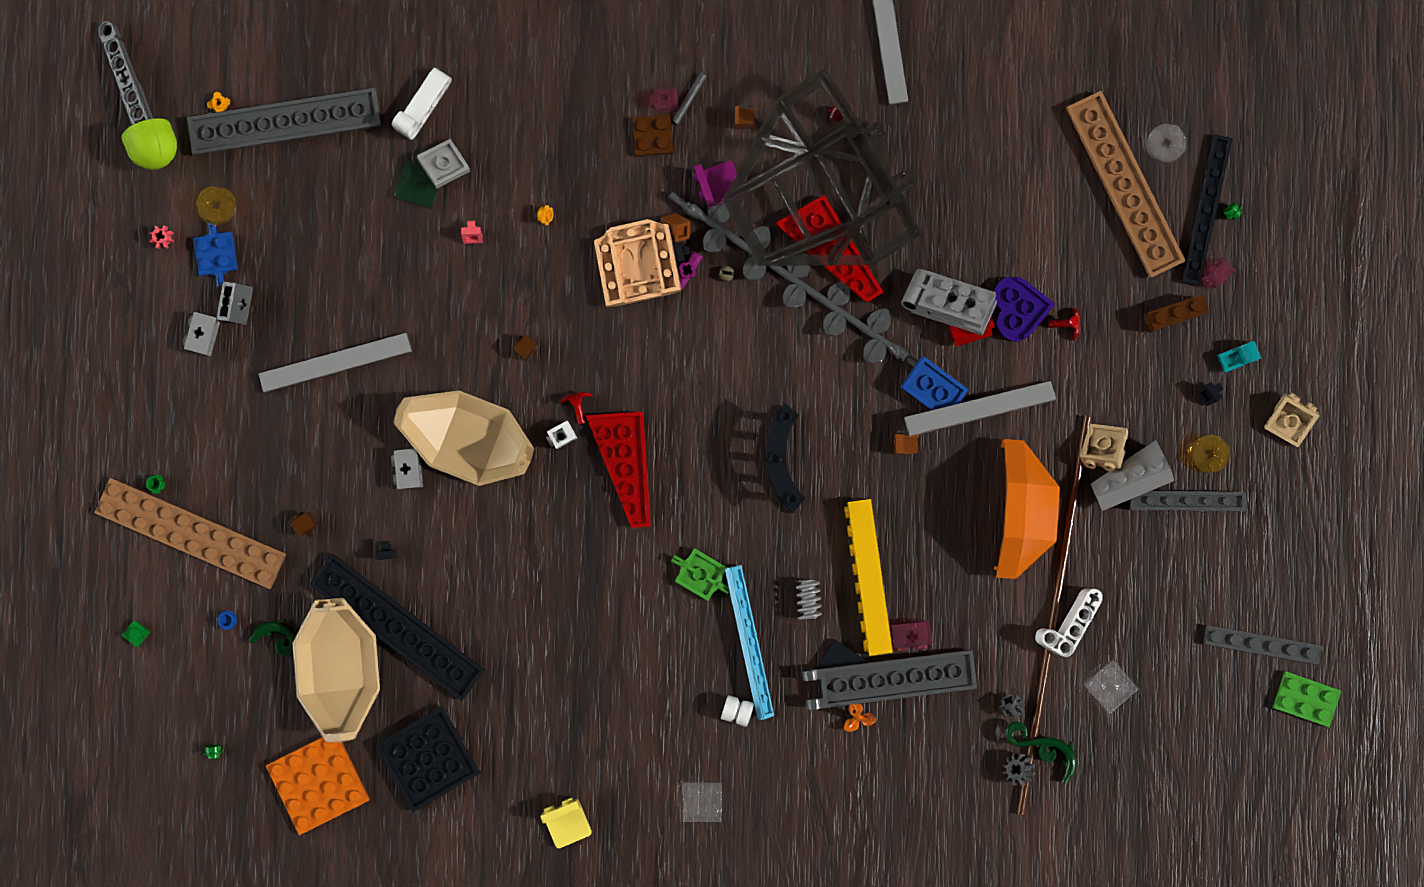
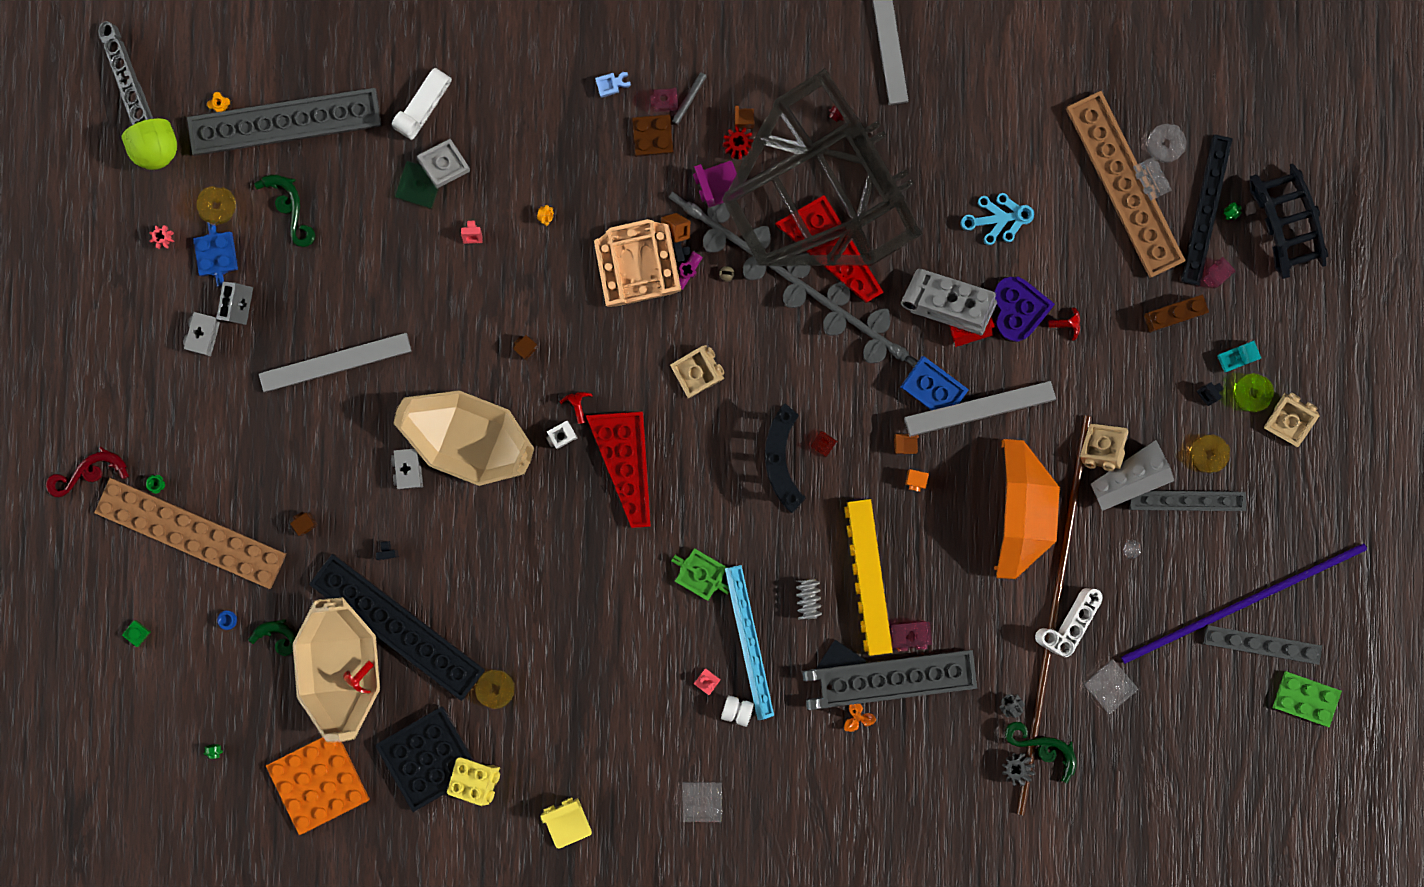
(83, 469): none -> dark red plant
(294, 206): none -> dark green plant
(354, 682): none -> red plant
(473, 781): none -> light yellow bracket
(500, 679): none -> clear yellow plate
(609, 84): none -> light blue plate
(697, 371): none -> tan plate
(707, 681): none -> coral tile
(735, 137): none -> red gear
(823, 443): none -> clear red tile
(916, 480): none -> orange plate
(1000, 218): none -> medium azure plant
(1132, 549): none -> clear plate
(1152, 178): none -> clear plate
(1244, 603): none -> dark purple piece
(1263, 397): none -> clear neon green plate
(1275, 224): none -> black fence

